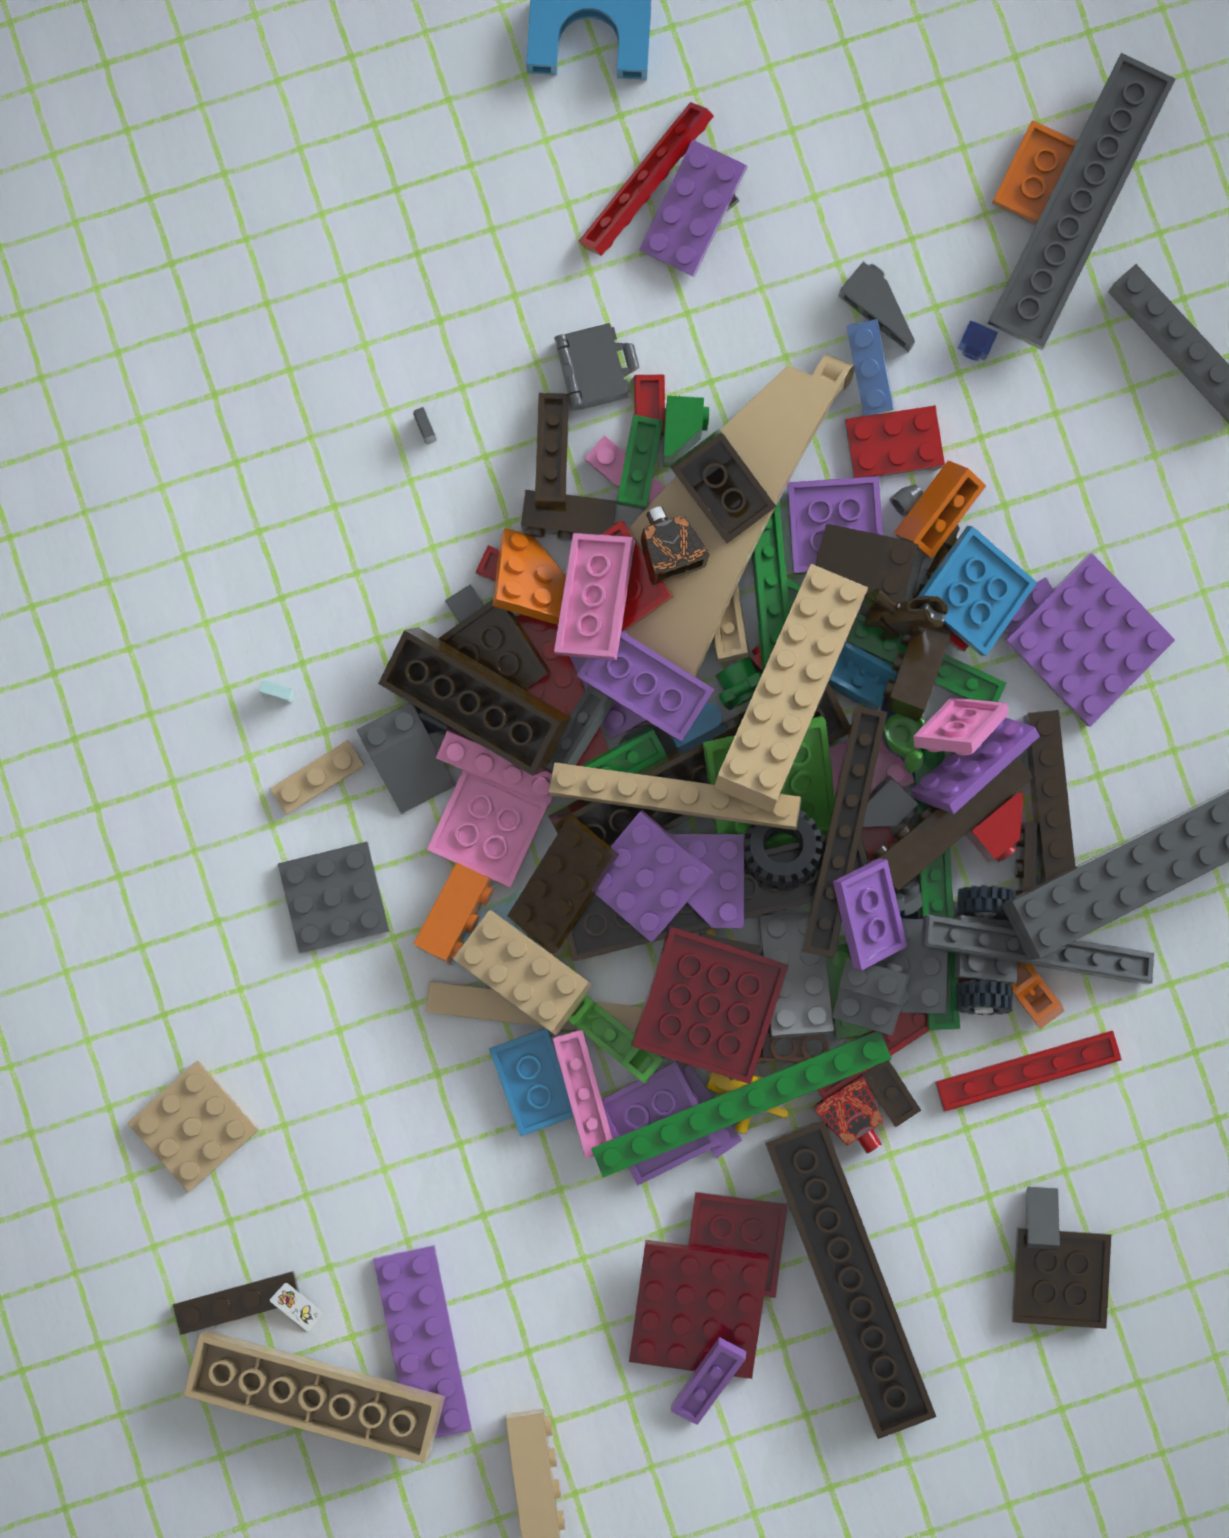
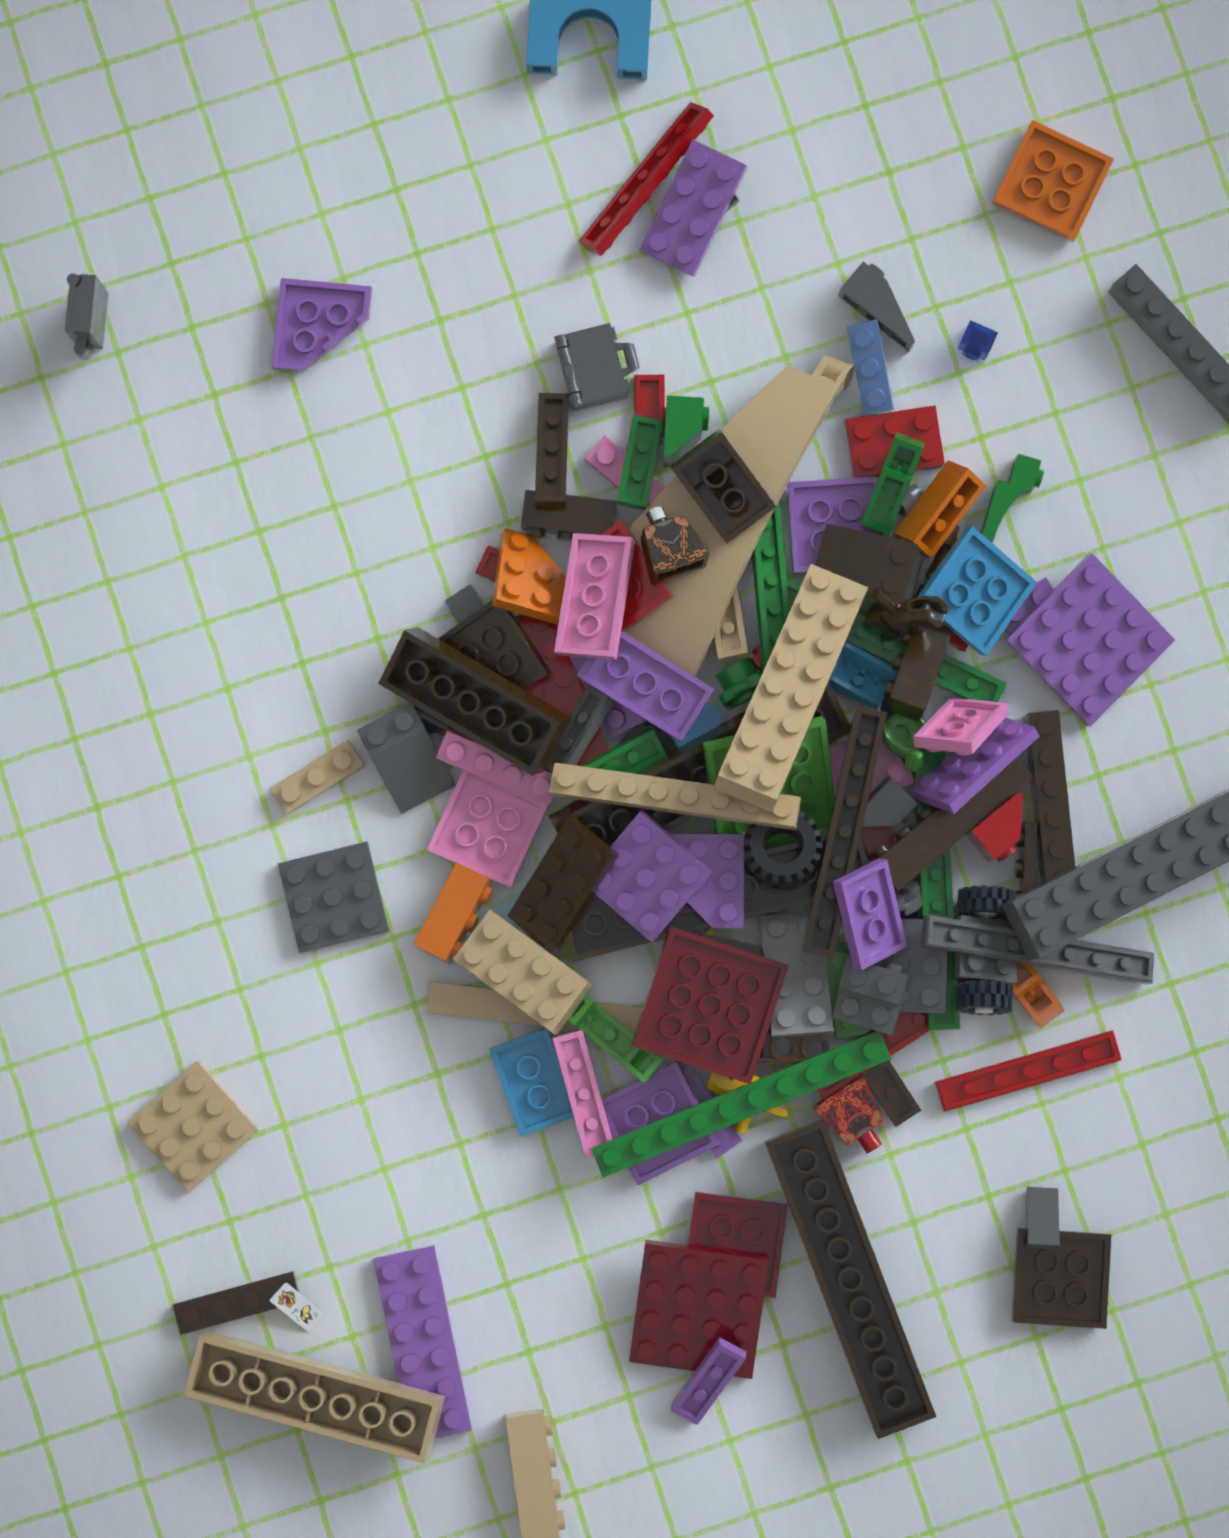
(86, 313): none -> dark grey piece
(276, 691): light aqua tile -> none
(315, 320): none -> medium lavender plate
(424, 425): dark grey tile -> none
(893, 483): none -> green slope
(1022, 479): none -> green slope
(1081, 201): dark grey plate -> none

